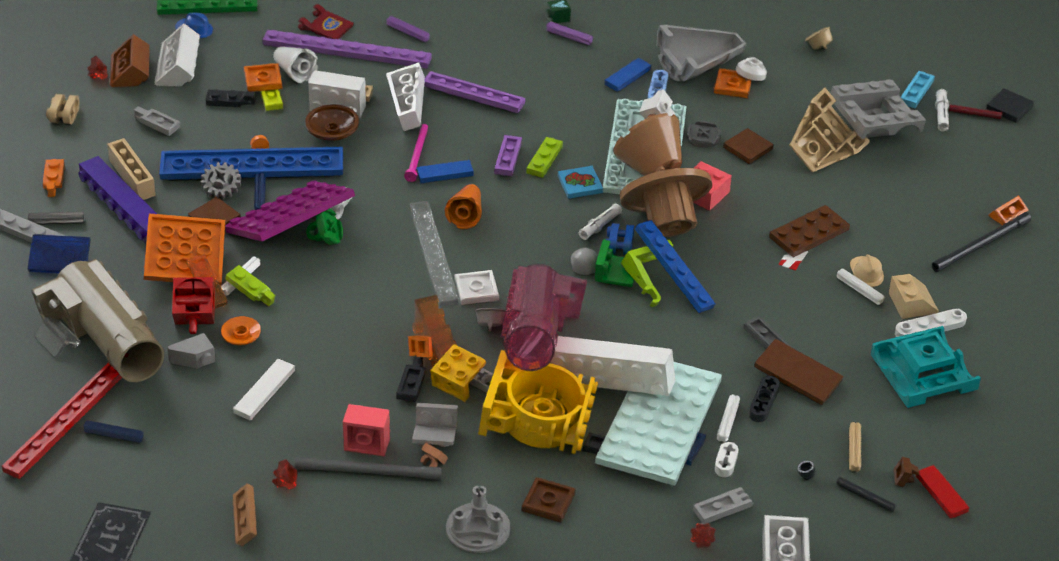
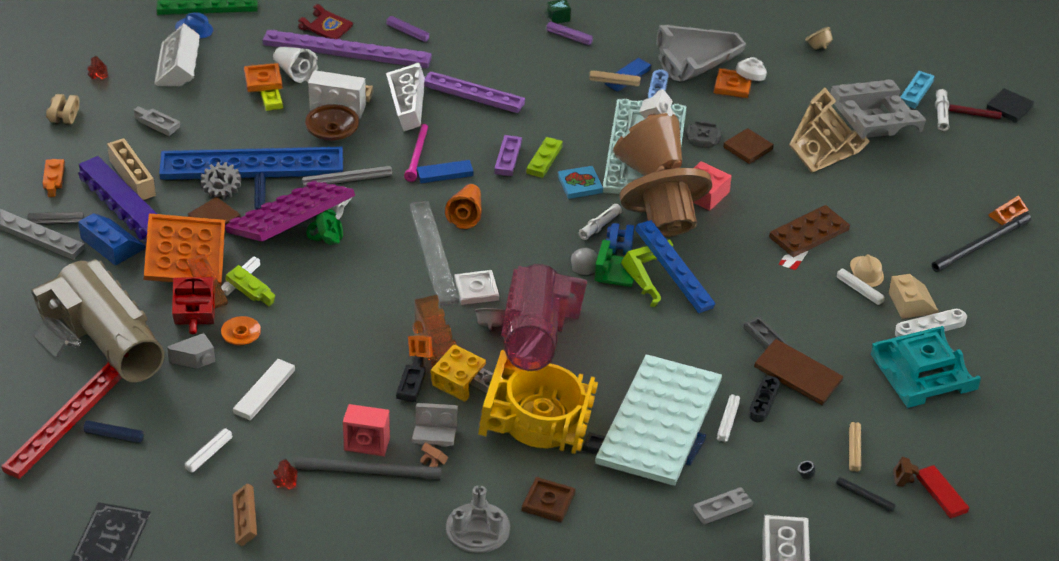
(55, 252): clear blue tile -> none
(109, 238): none -> blue slope
(130, 63): dark orange slope -> none
(208, 450): none -> white axle
(229, 98): black hinge -> none
(259, 142): orange tile -> none
(350, 175): none -> light grey axle
(614, 78): none -> tan axle
(618, 364): white brick -> none
(703, 534): clear red plant -> none
(729, 460): white beam -> none

